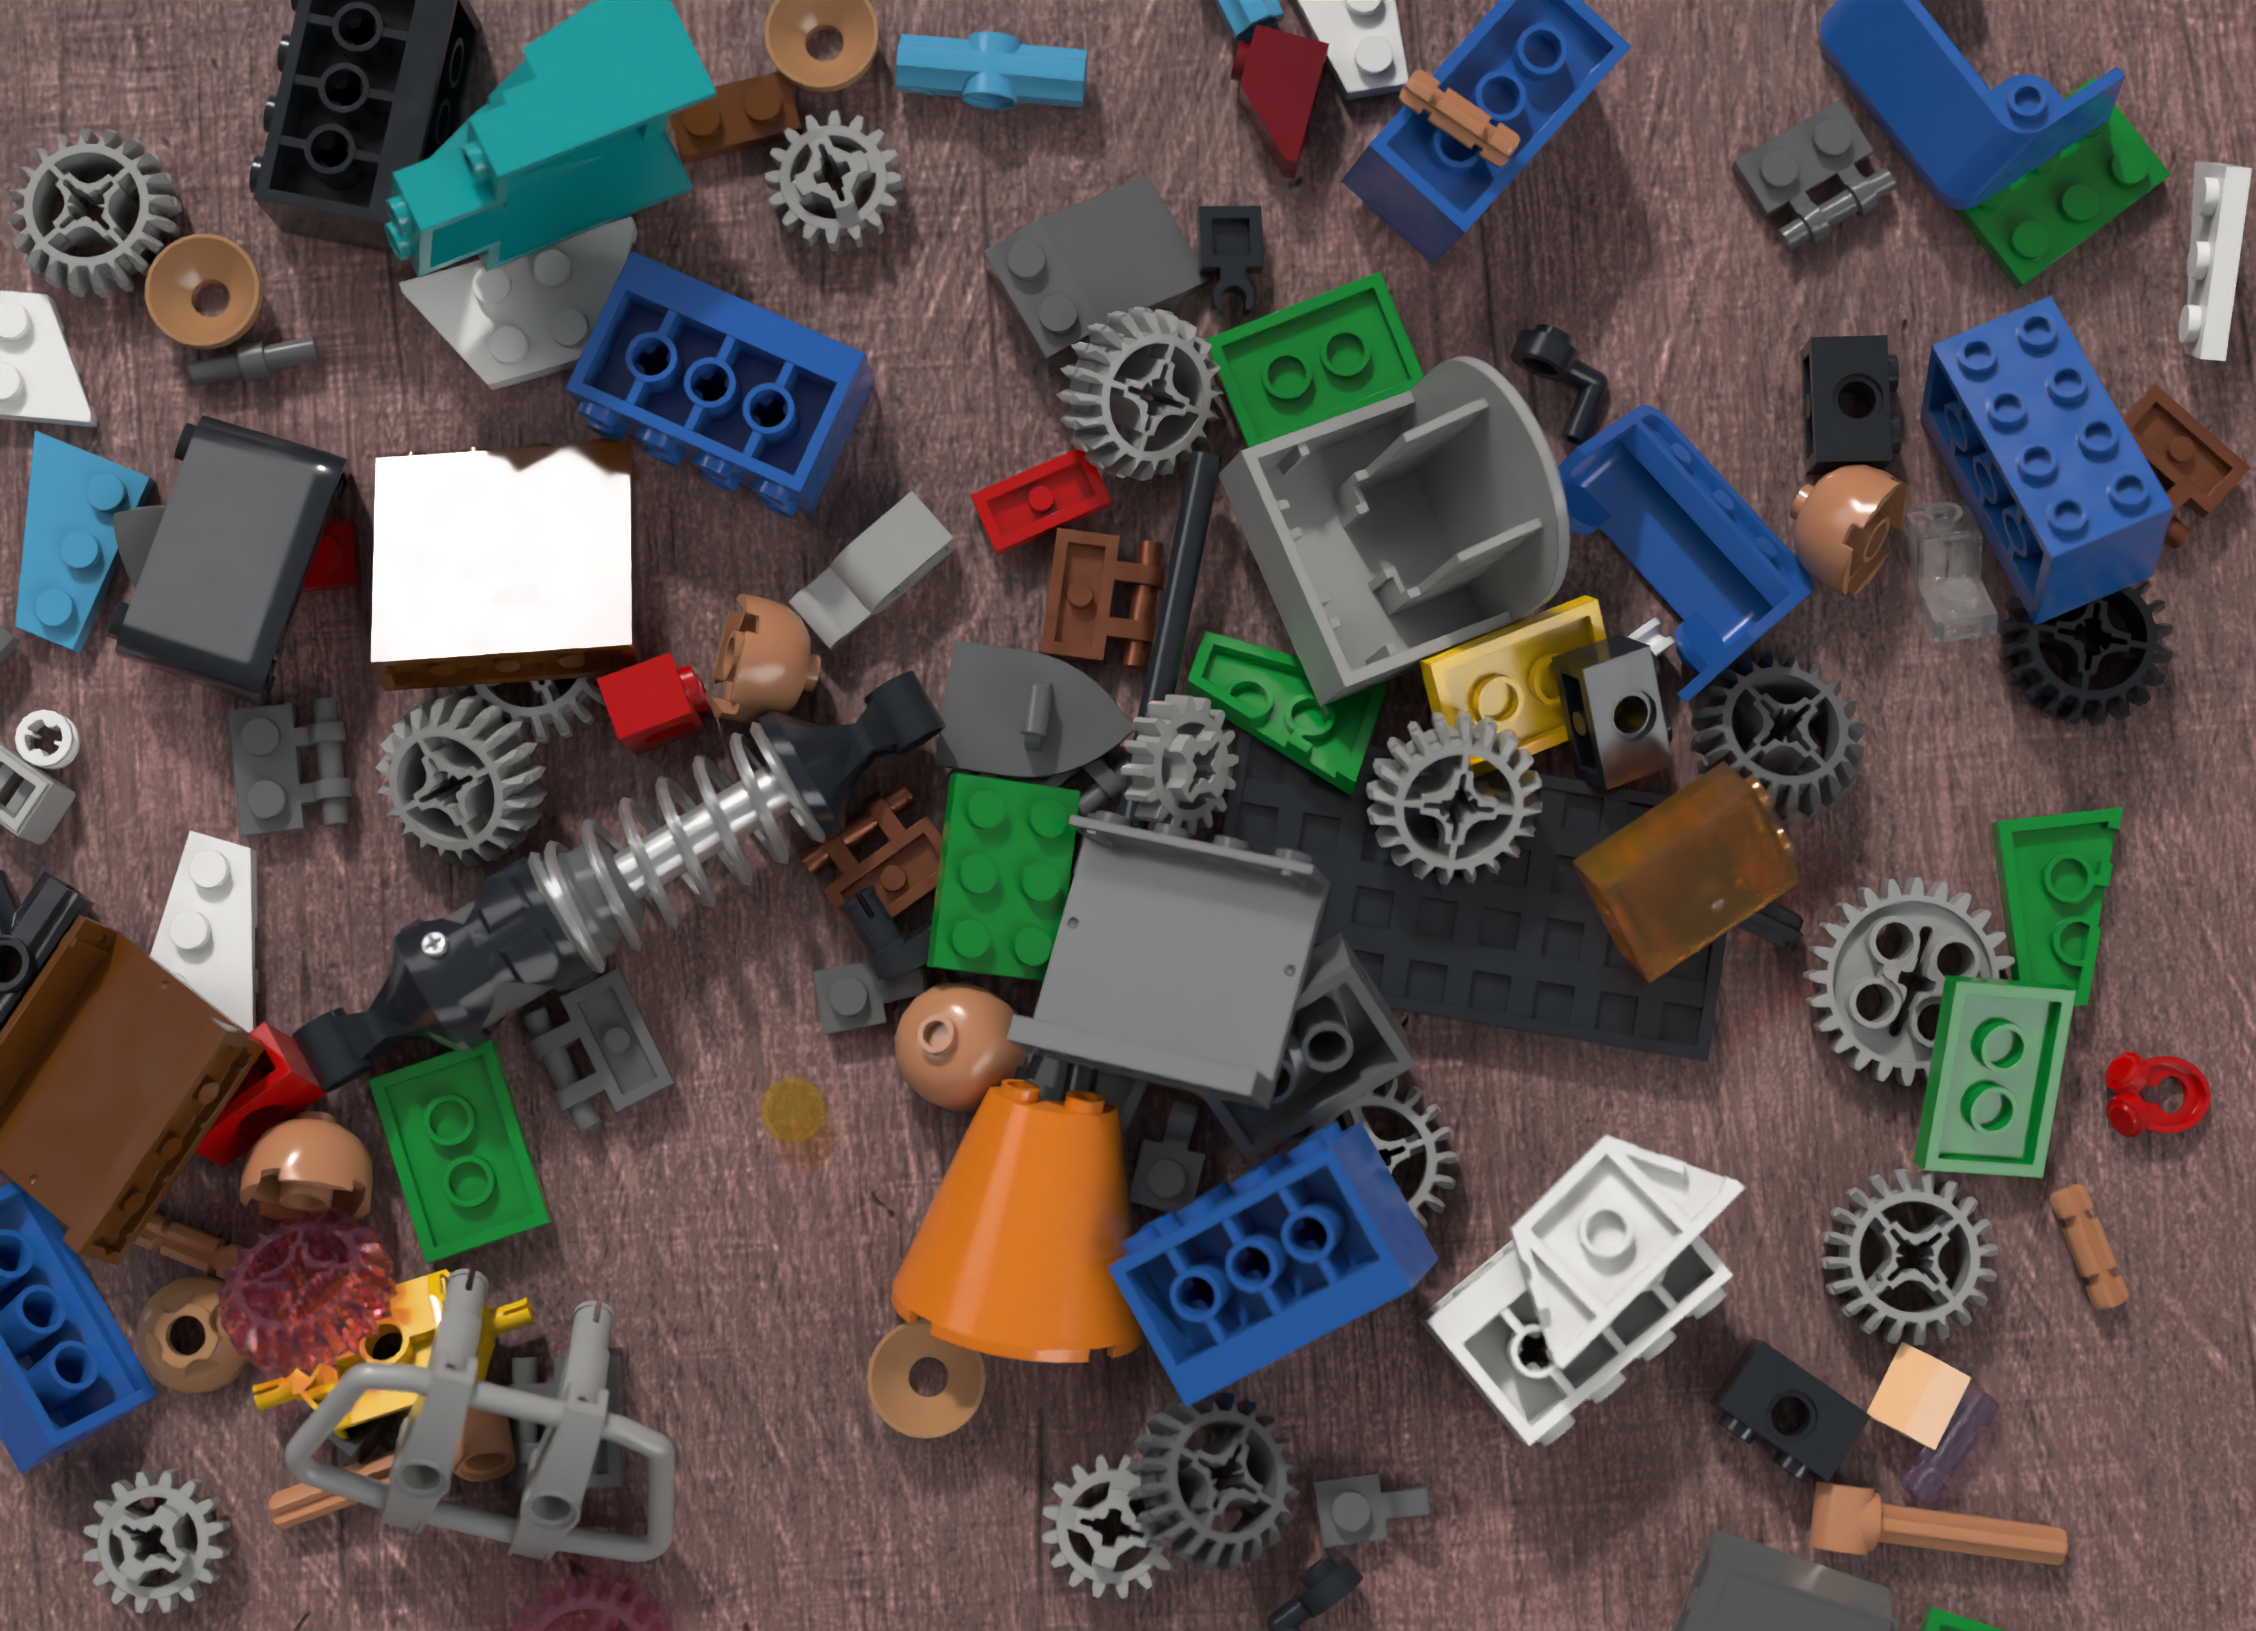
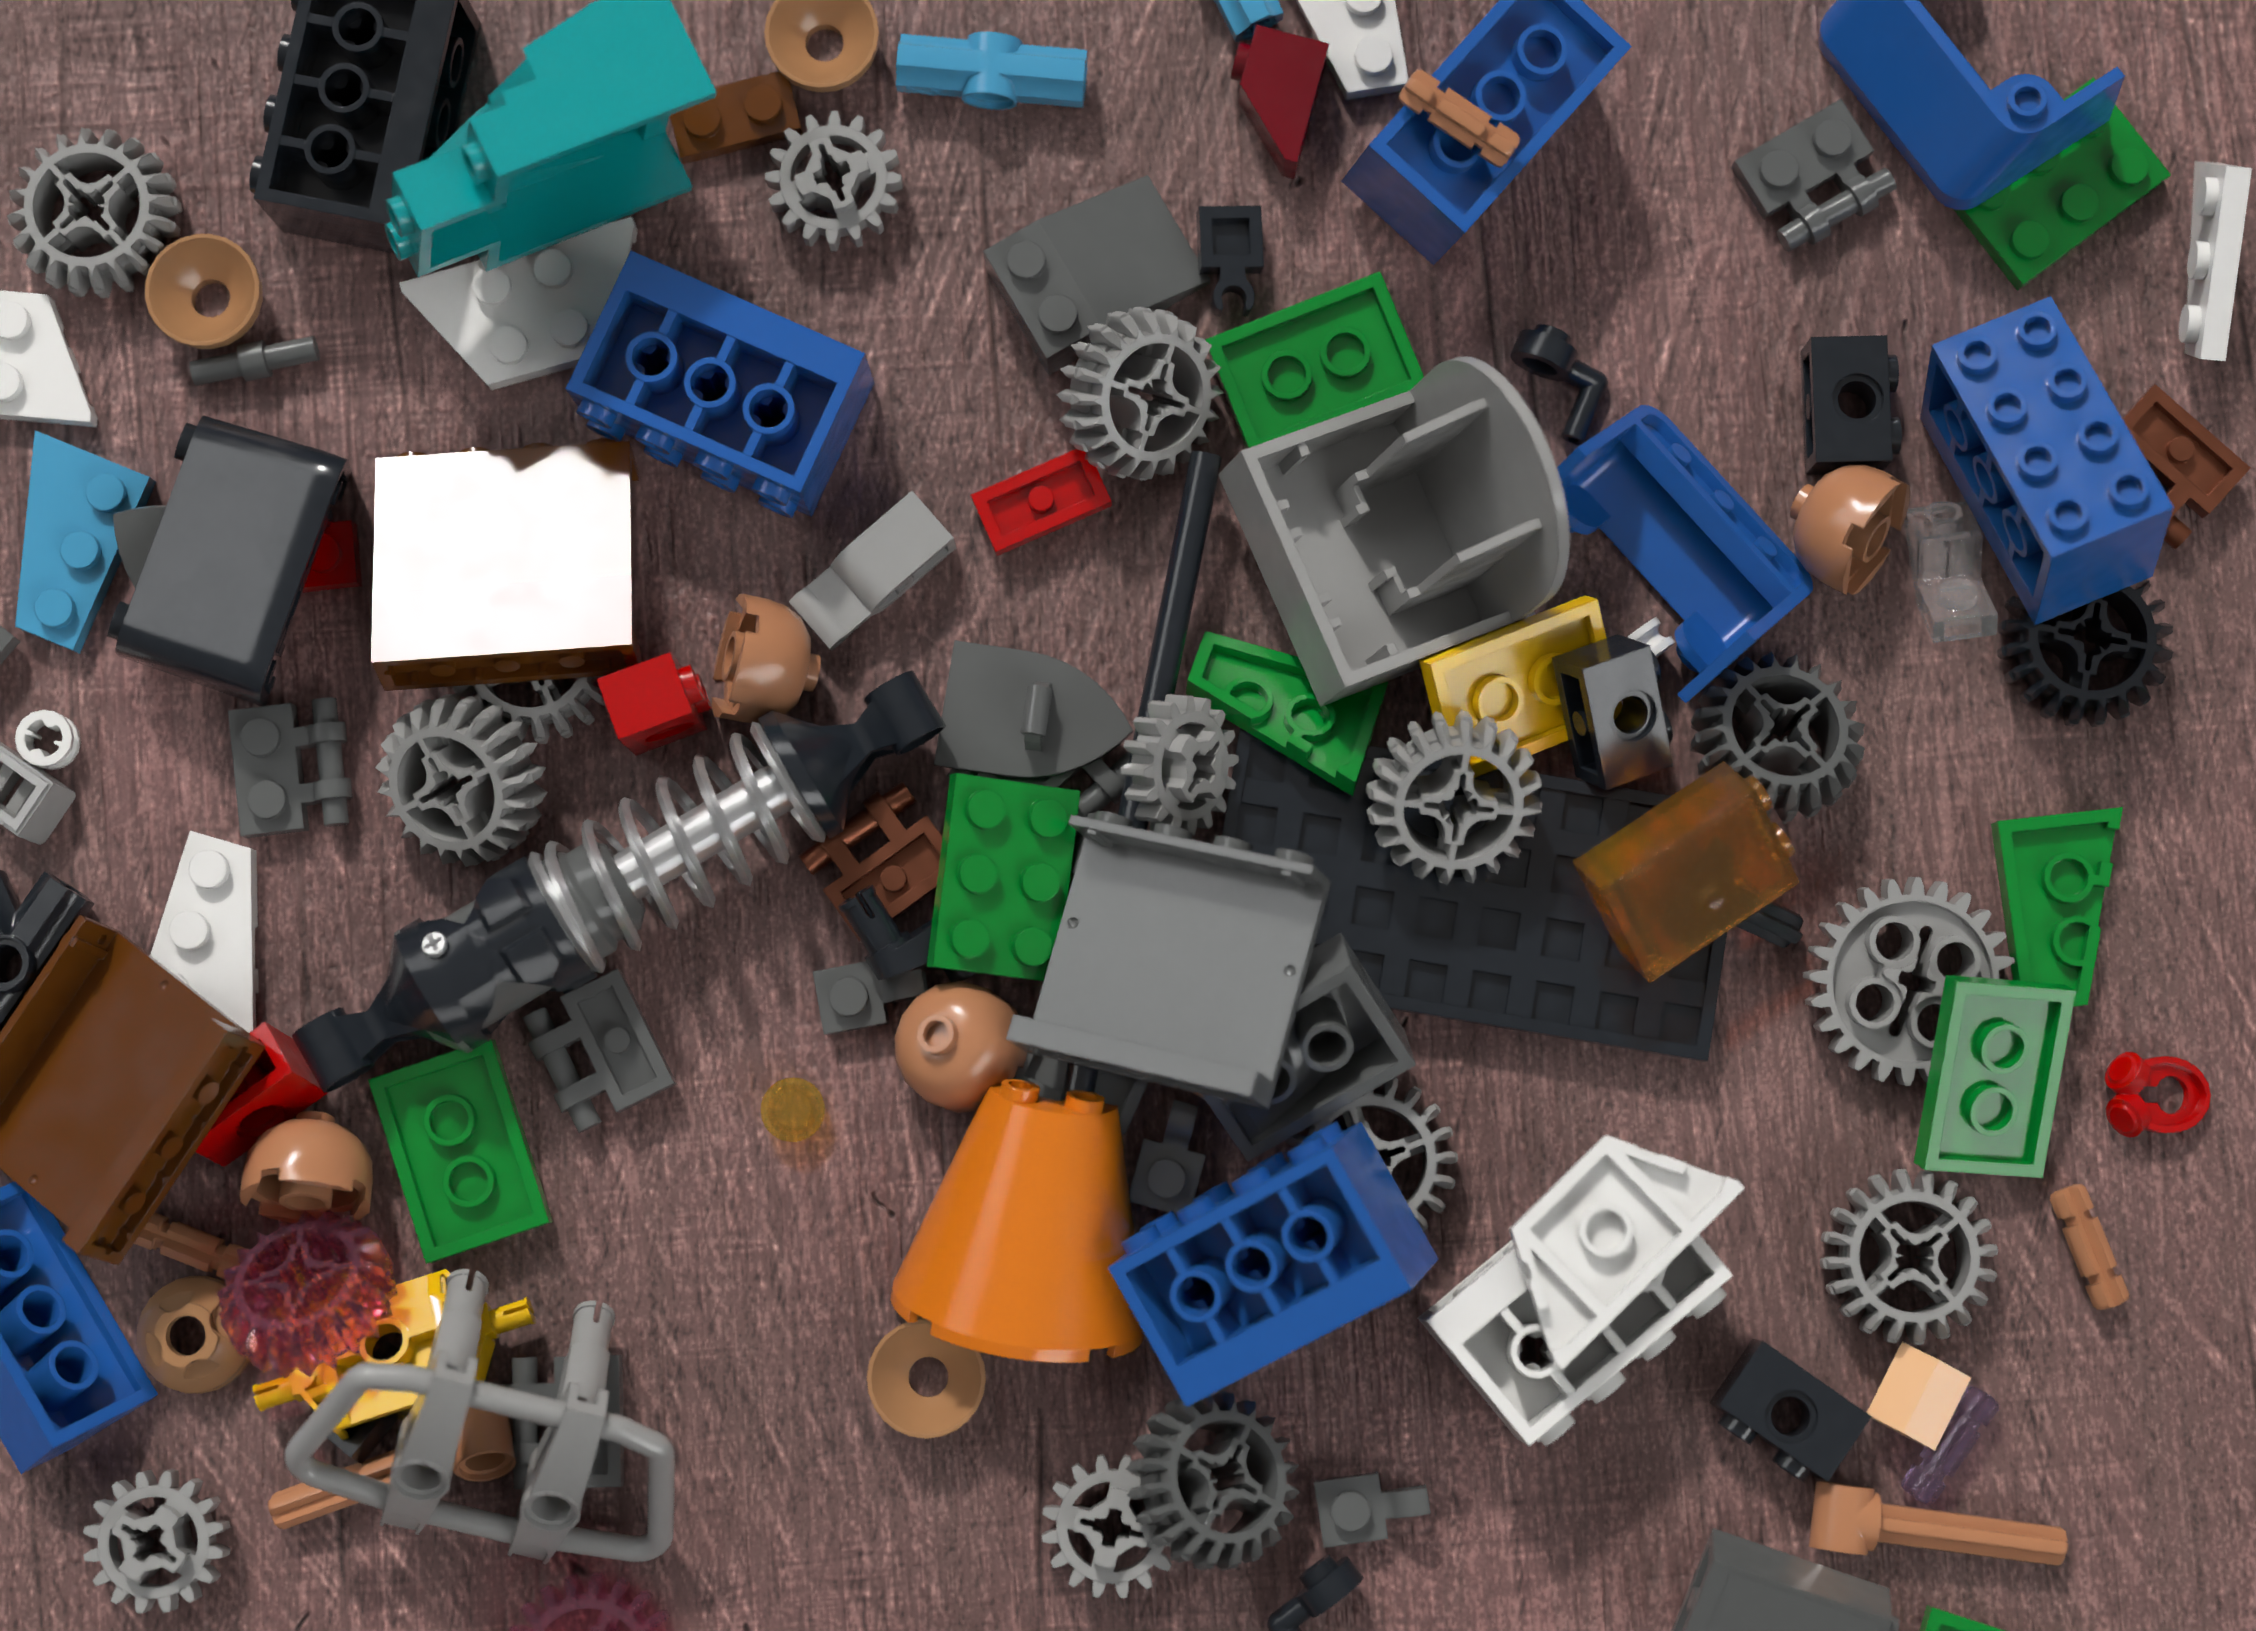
(1082, 595): copper plate -> none

